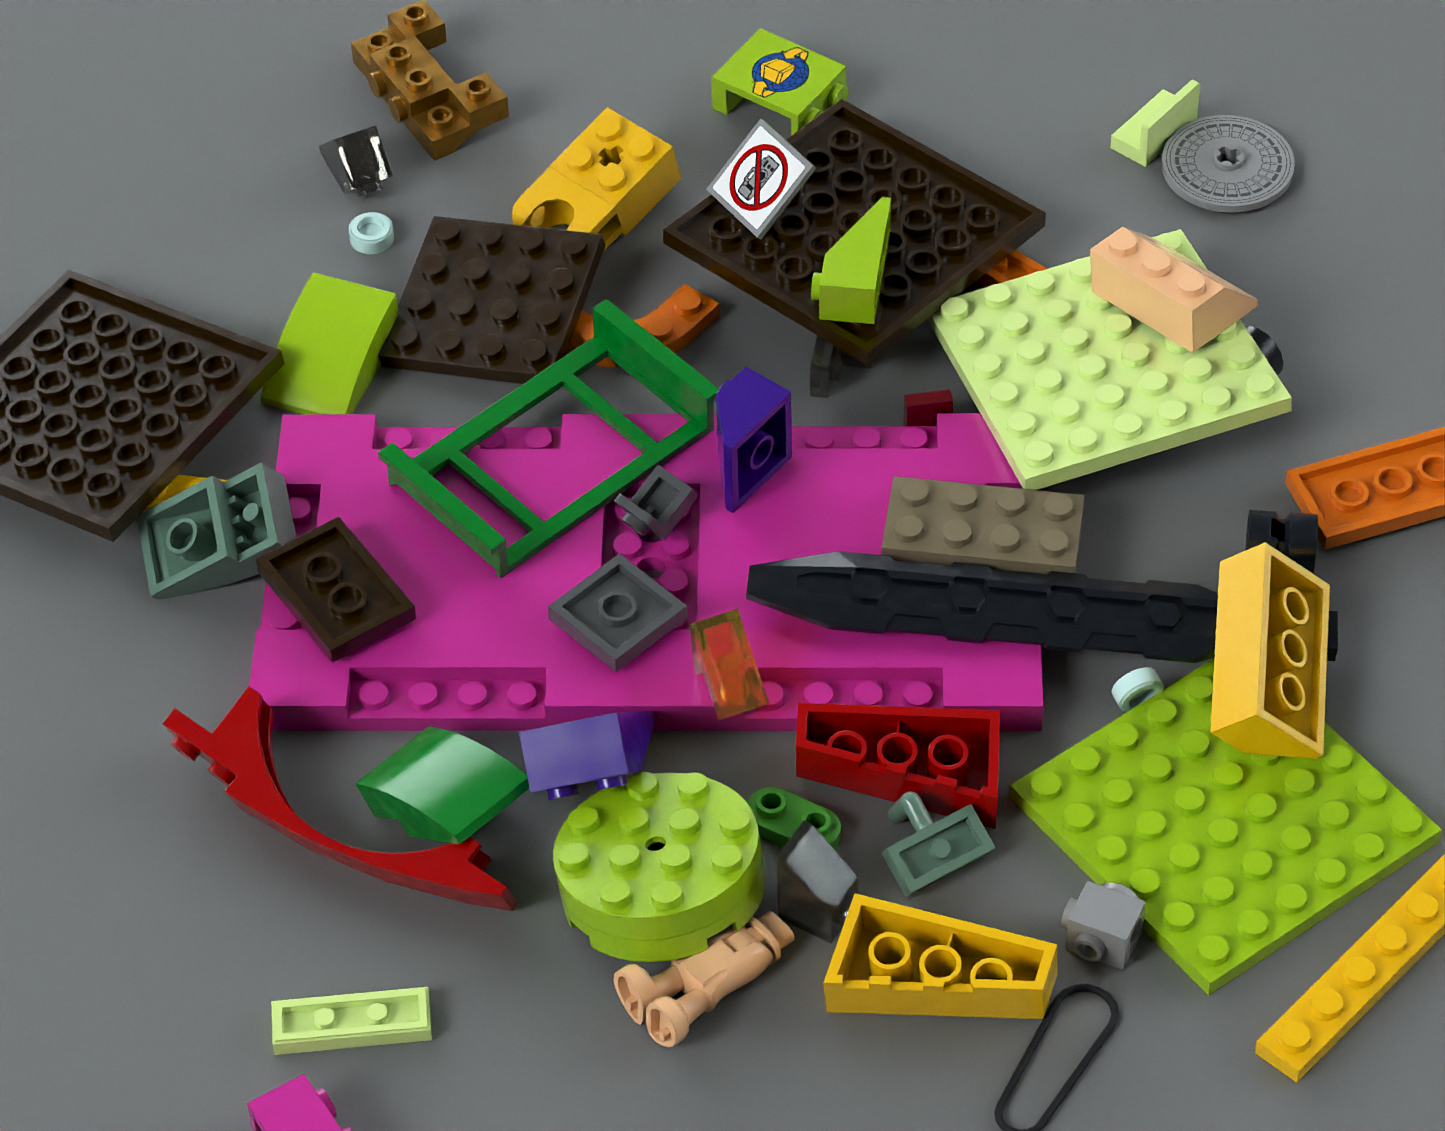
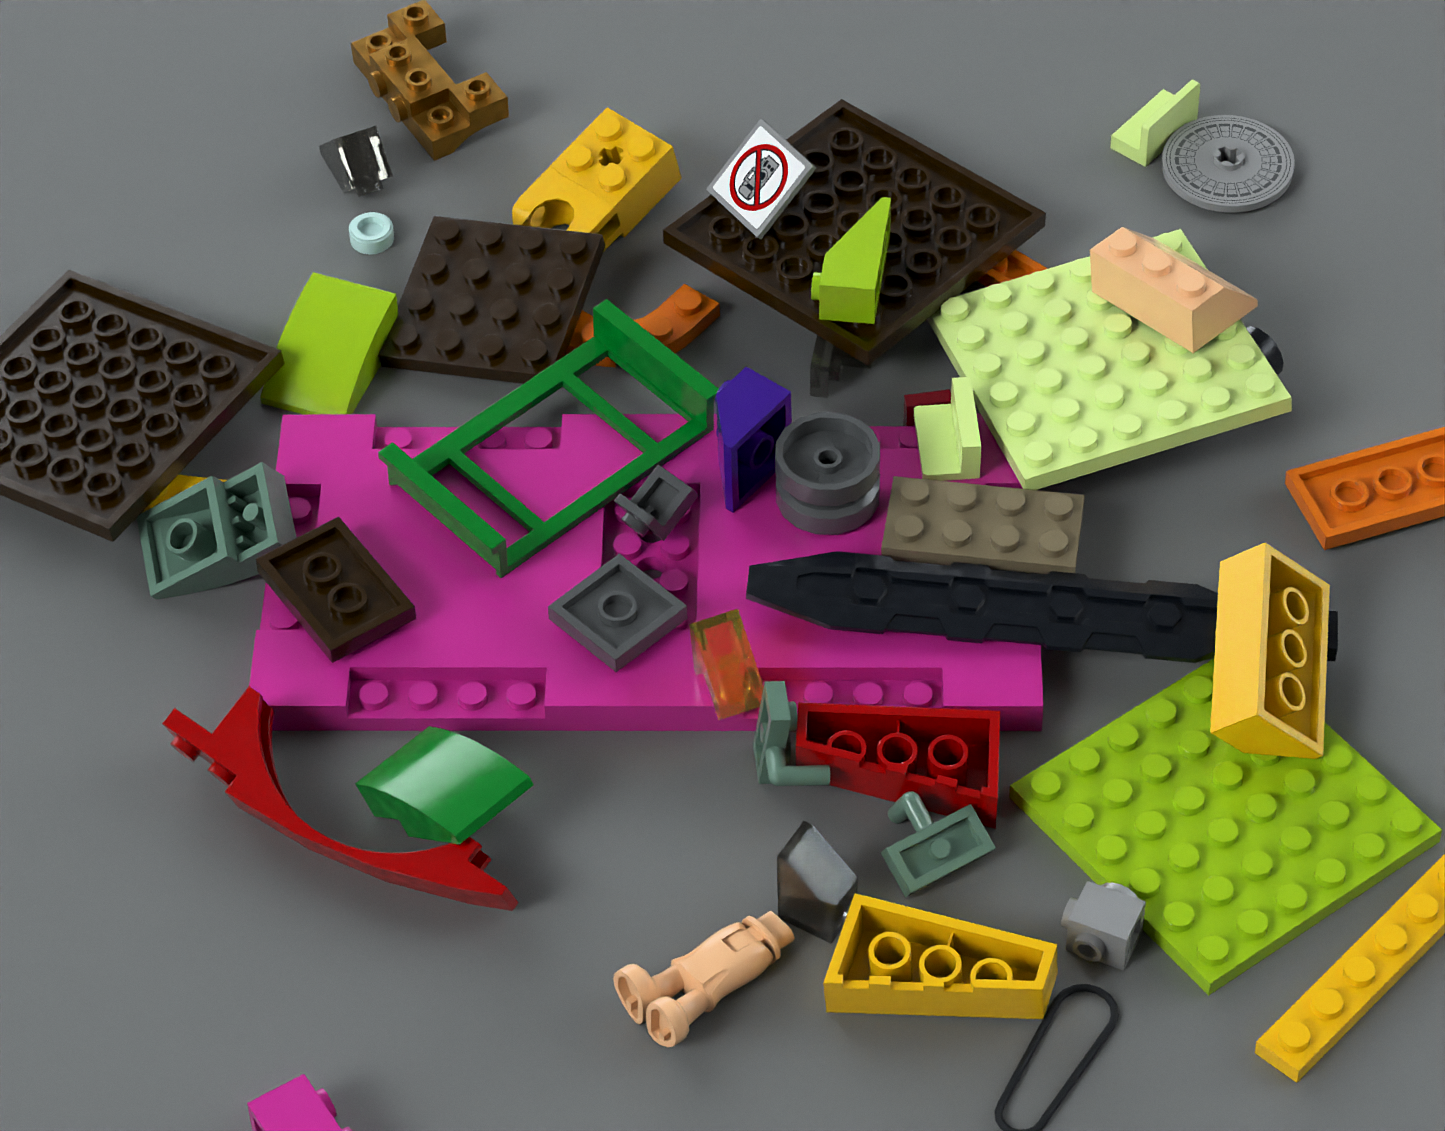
(351, 1020): yellowish green tile -> none
(586, 751): dark purple slope -> none
(659, 866): lime piece -> none
(773, 743): none -> sand green plate
(780, 78): lime panel -> none
(790, 811): bright green plate -> none
(827, 473): none -> dark grey wheel
(949, 436): none -> yellowish green panel
(1136, 688): light aqua tile -> none
(1291, 536): black wheel -> none

